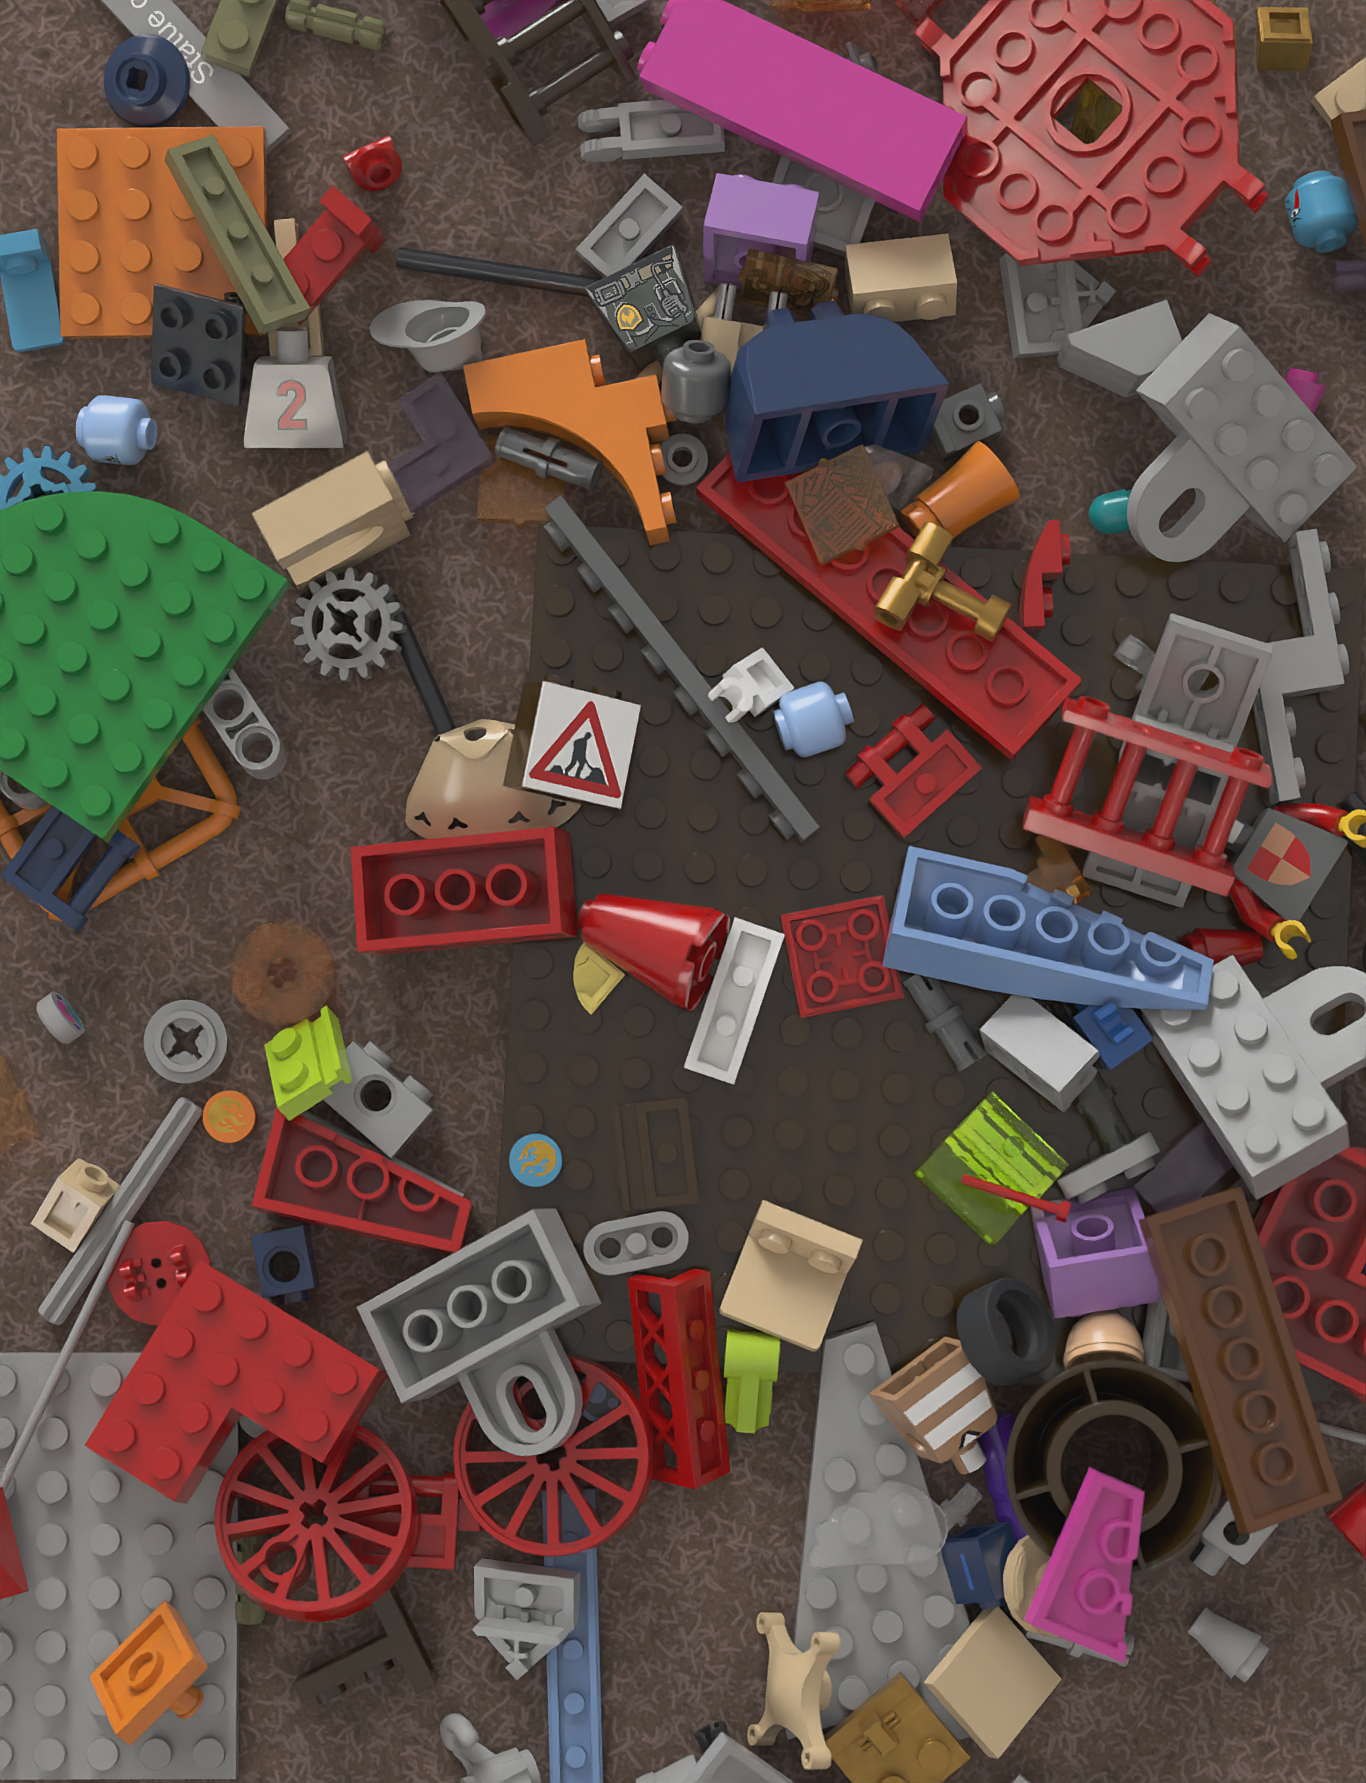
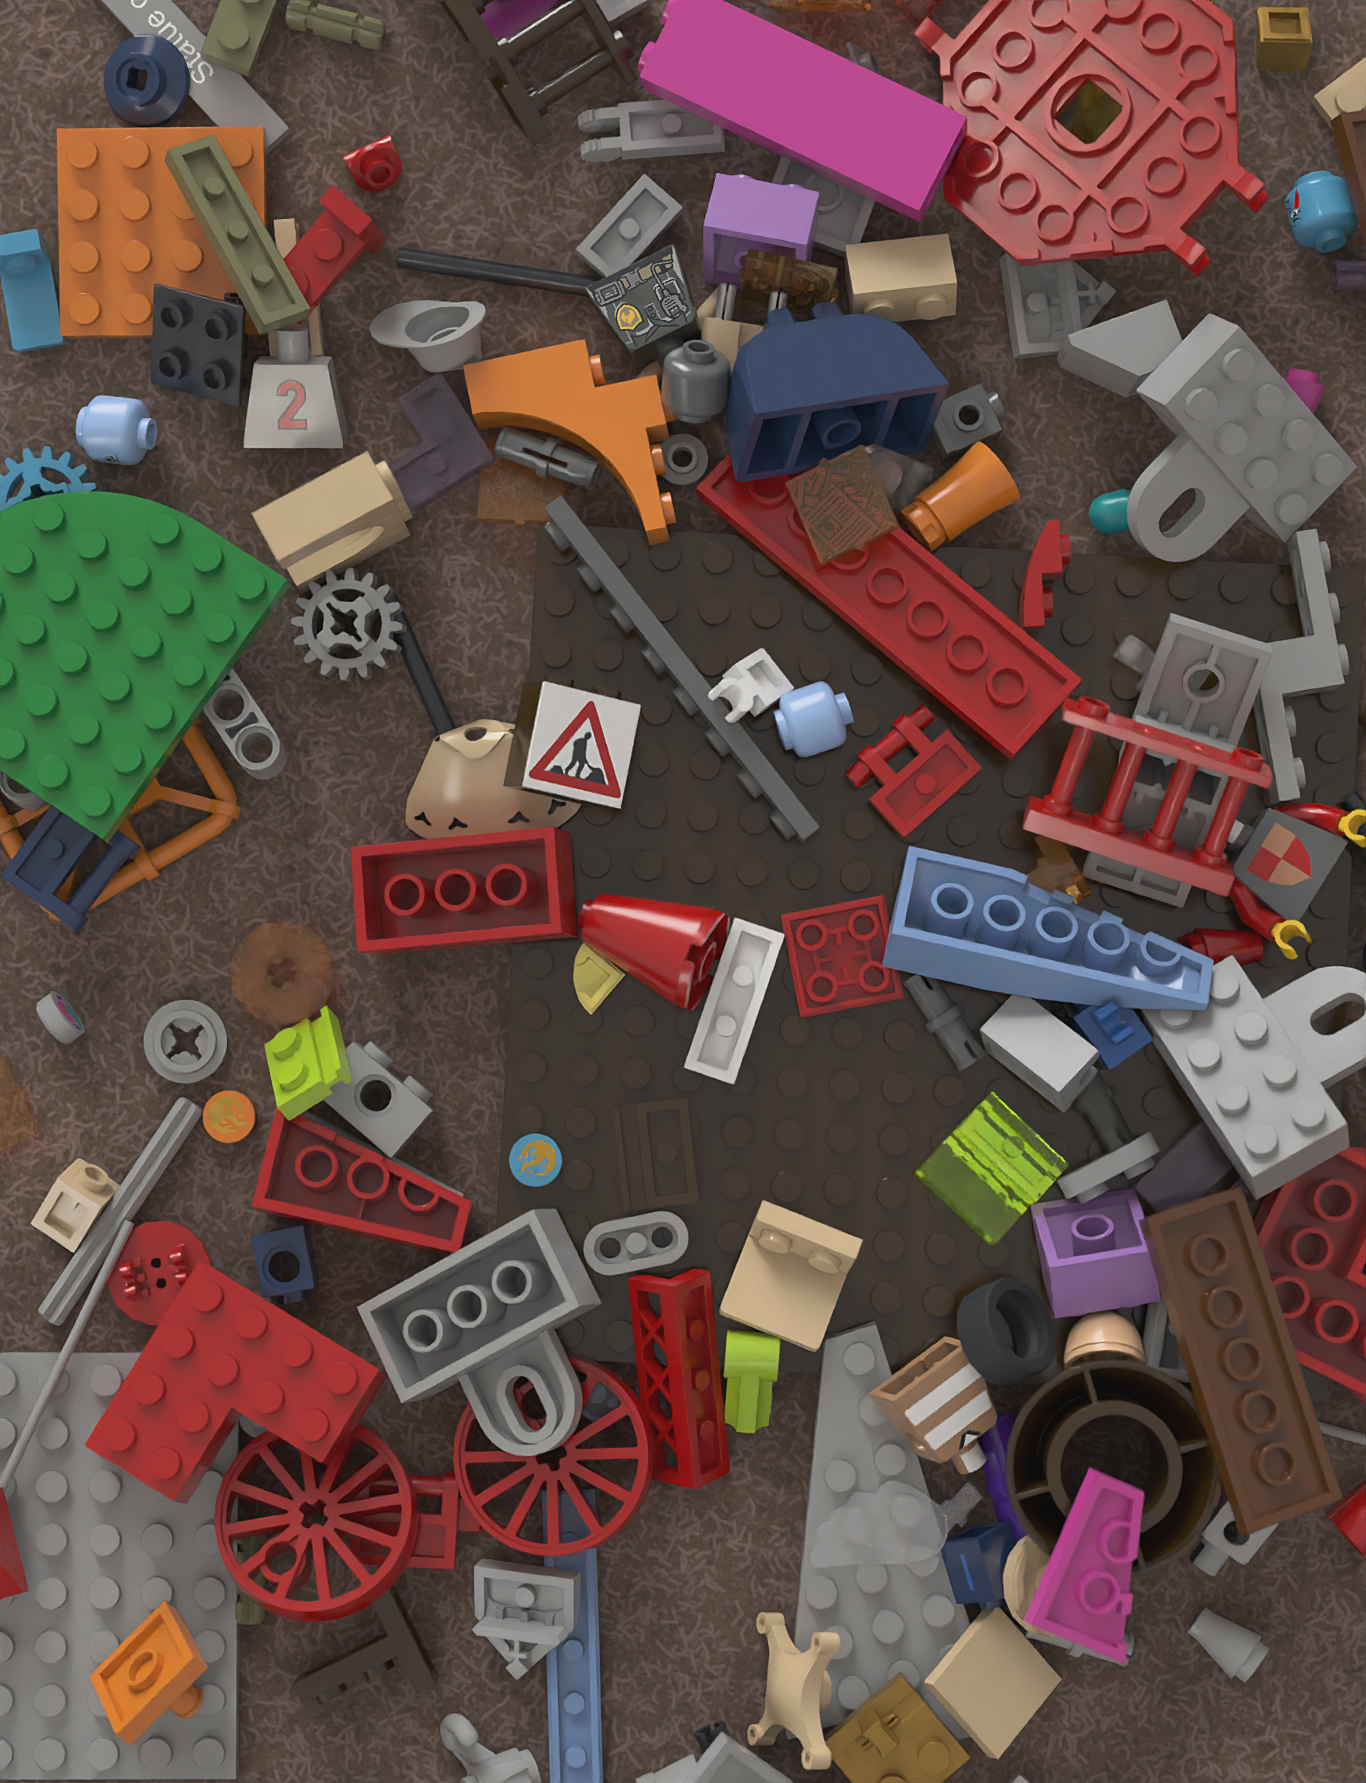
(924, 582): pearl gold bar -> none
(1061, 1211): red piece -> none

